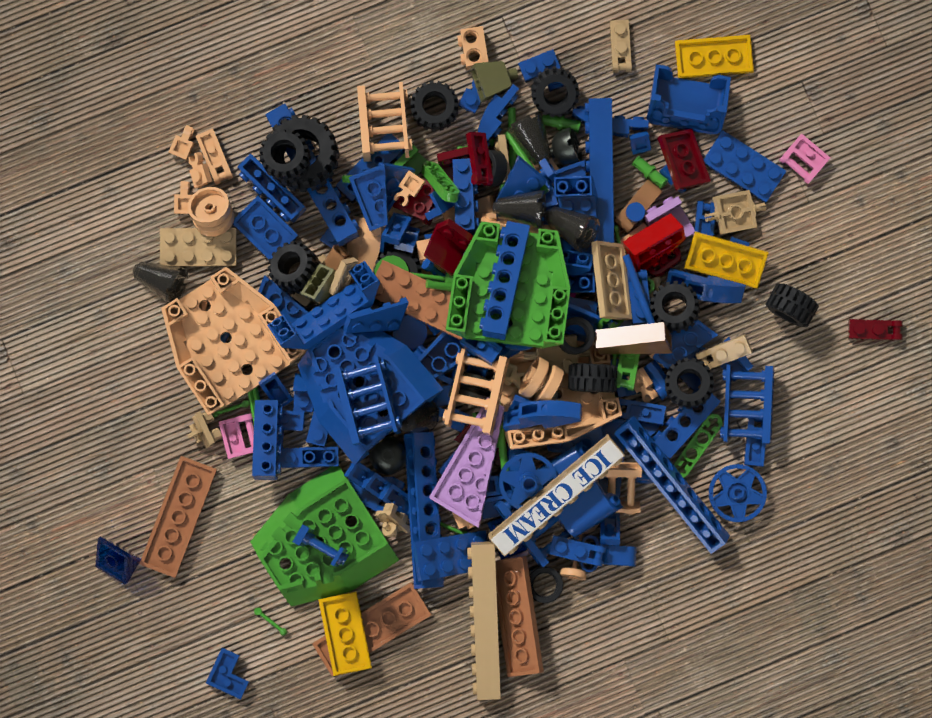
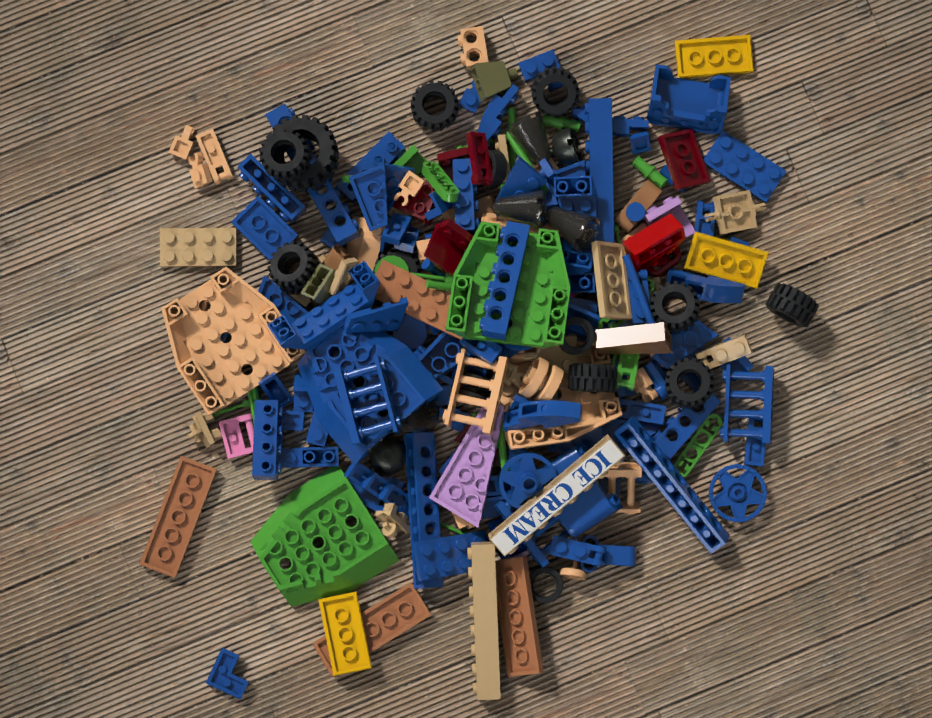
(115, 560): clear blue slope -> none
(161, 279): clear smoke cone -> none
(181, 200): light nougat plate -> none
(211, 211): light nougat wheel -> none
(258, 611): bright green hinge -> none
(306, 537): blue fence -> none
(368, 131): light nougat fence -> none
(610, 530): blue slope -> none
(620, 45): tan plate -> none
(809, 154): bright pink plate -> none
(874, 329): dark red plate -> none

